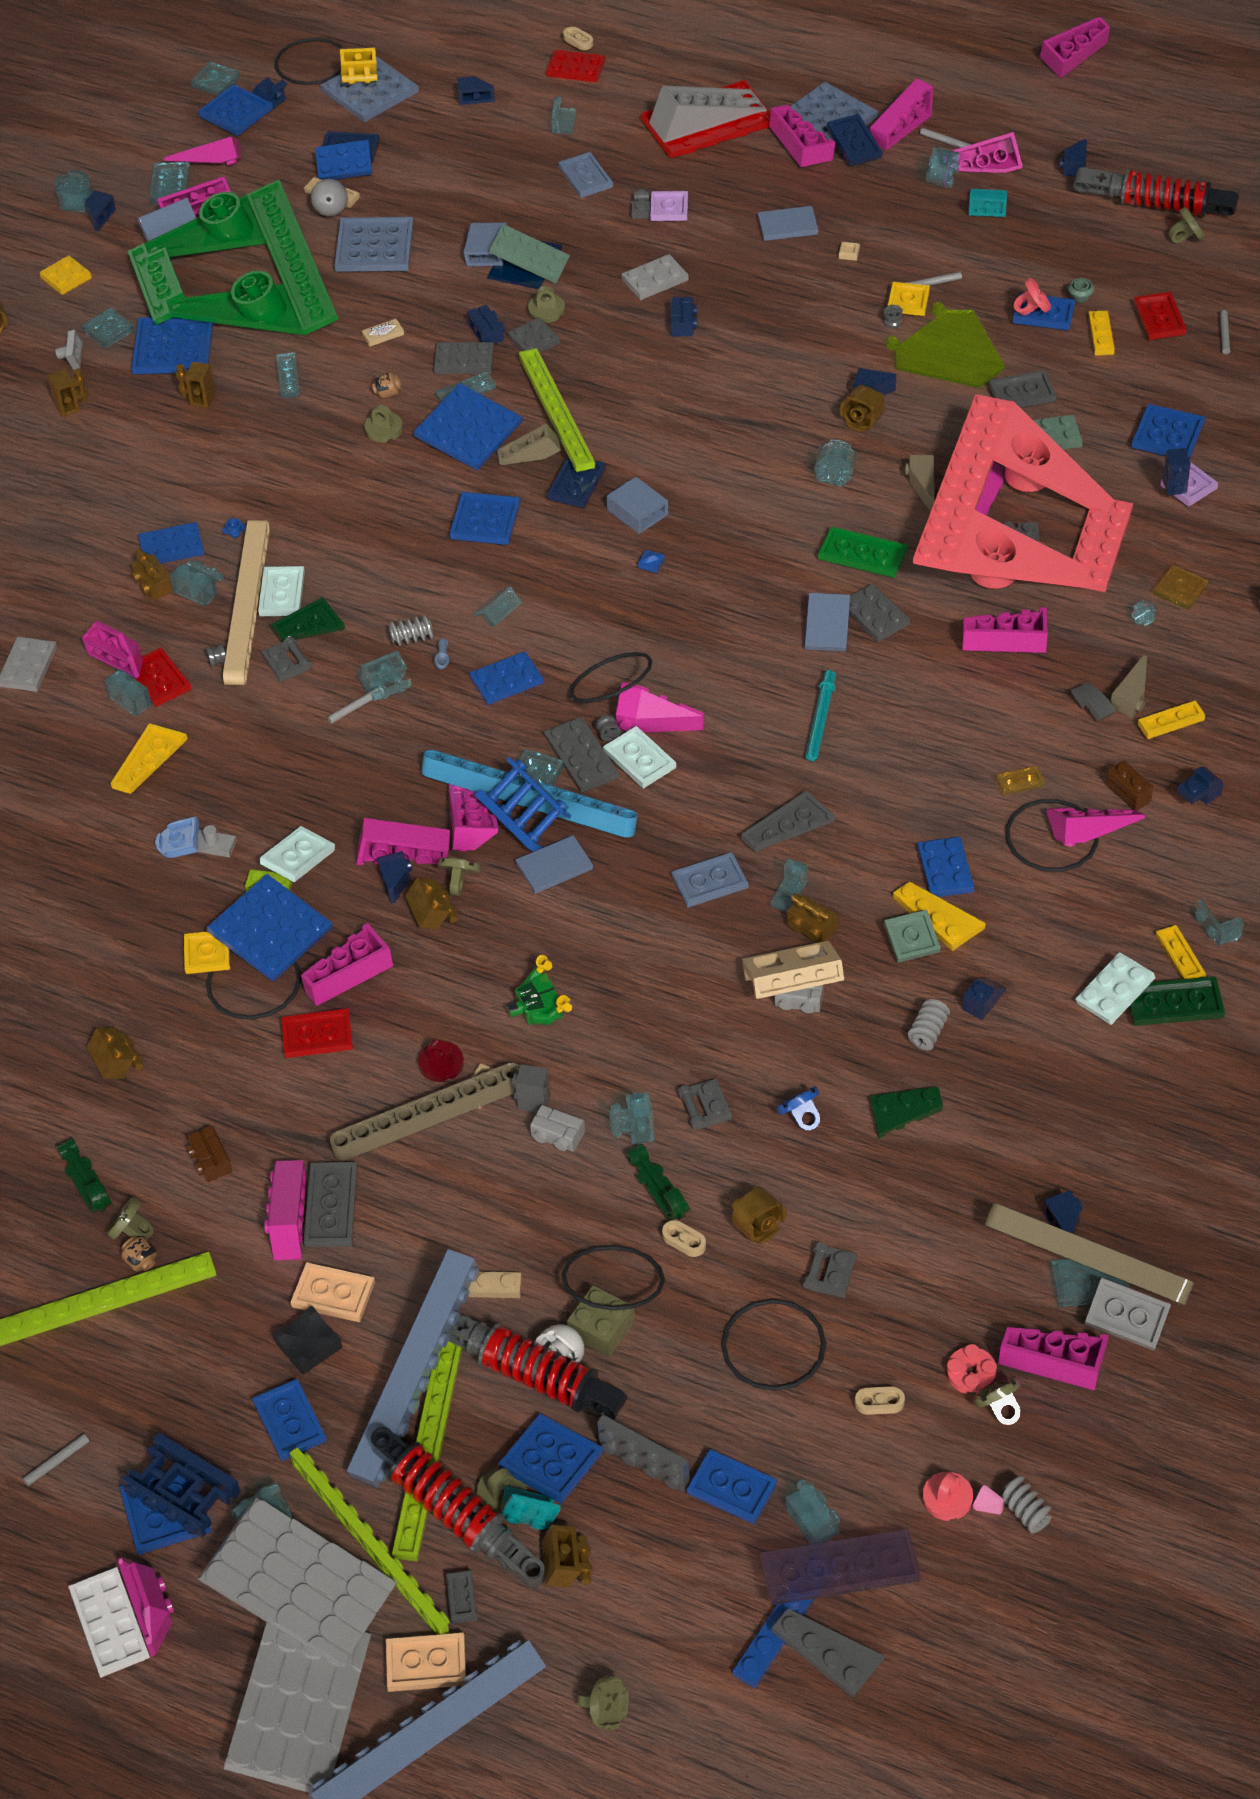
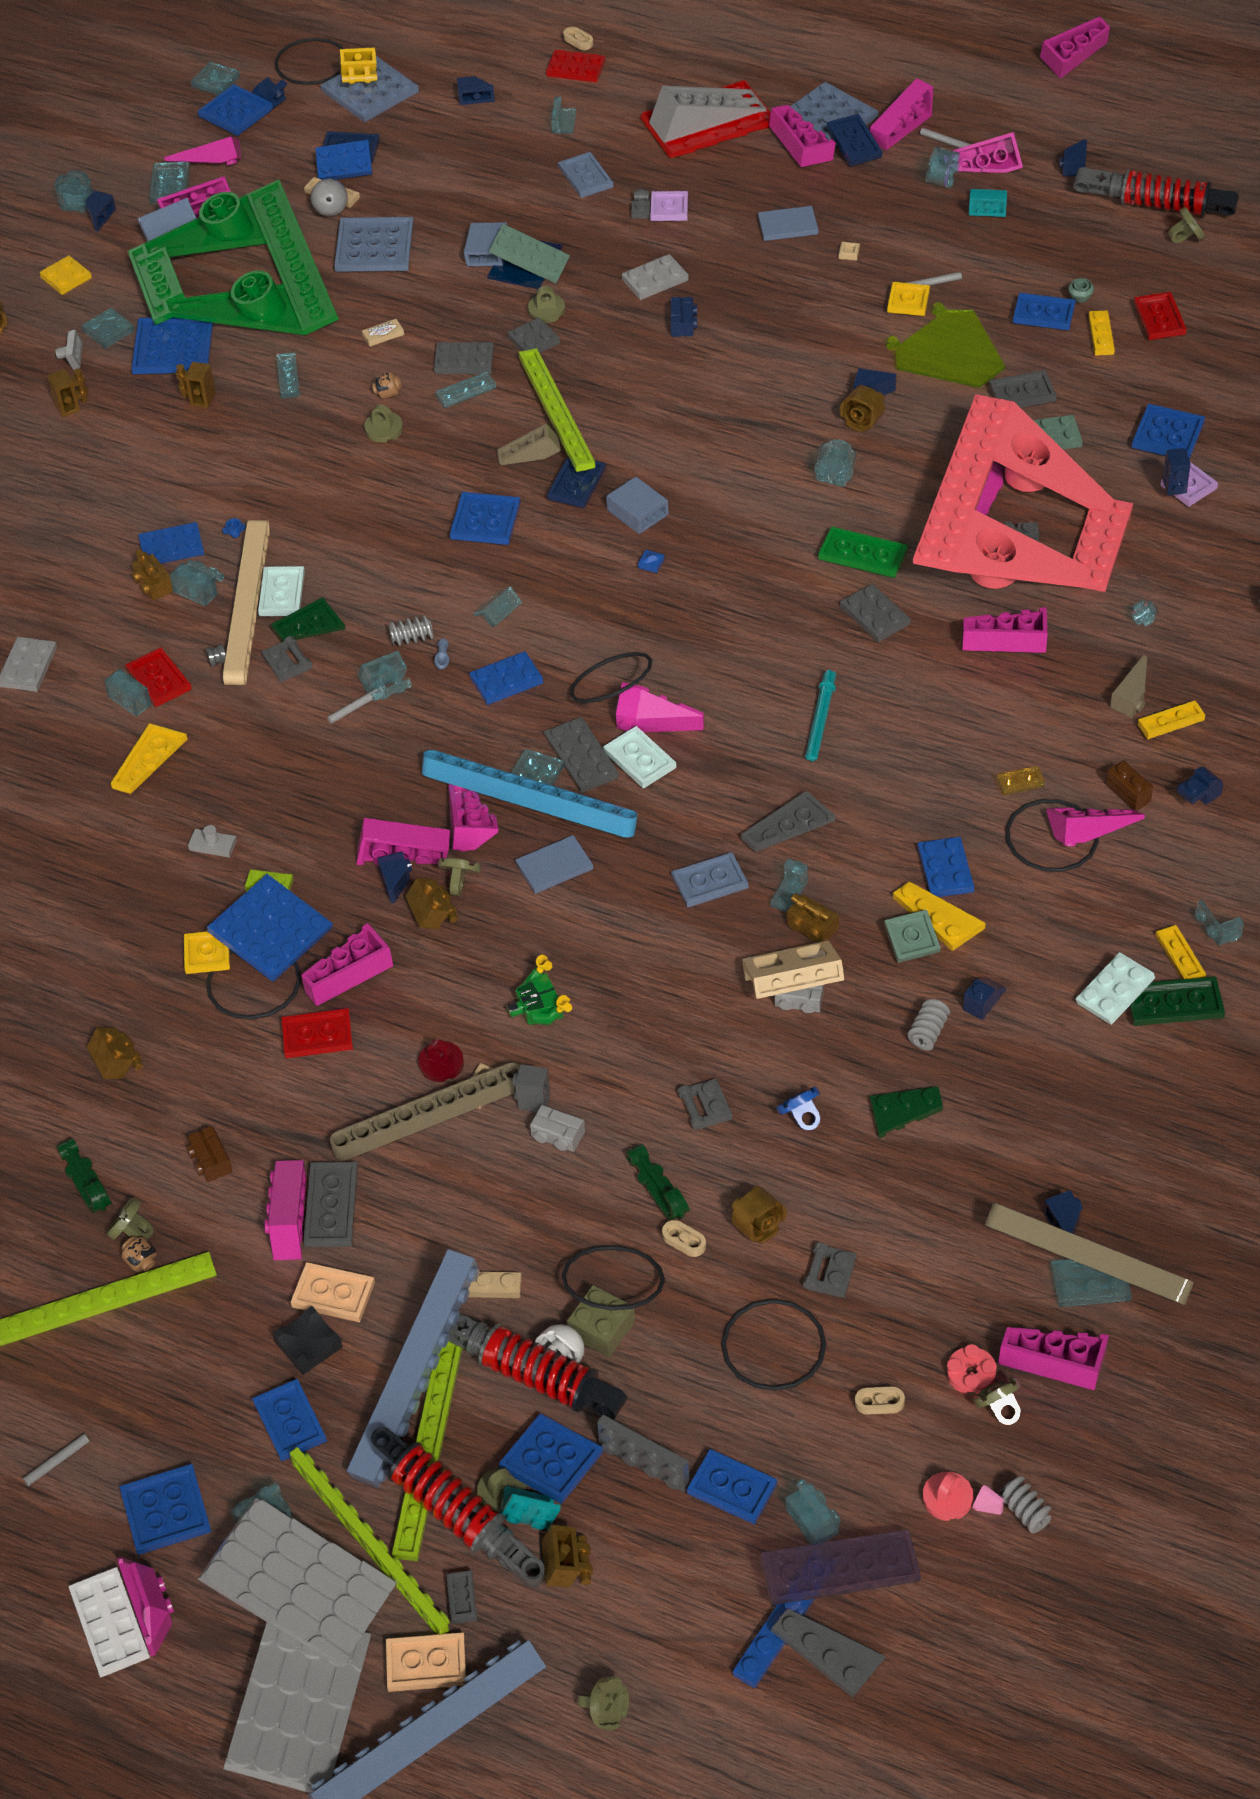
(113, 648): dark pink wedge -> none
(179, 838): medium blue tile -> none
(190, 1468): dark blue fence -> none
(297, 854): light aqua plate -> none
(468, 426): blue plate -> none
(486, 324): dark blue brick -> none
(504, 812): blue fence -> none
(608, 728): dark grey wheel -> none
(635, 1119): clear light blue brick -> none
(827, 622): sand blue tile -> none
(893, 316): dark grey wheel -> none
(922, 477): dark tan slope -> none
(1034, 297): coral tile -> none
(1091, 697): dark grey slope -> none
(1127, 1314): light grey plate -> none
(1181, 587): clear yellow tile -> none
(1225, 332): light grey bar -> none

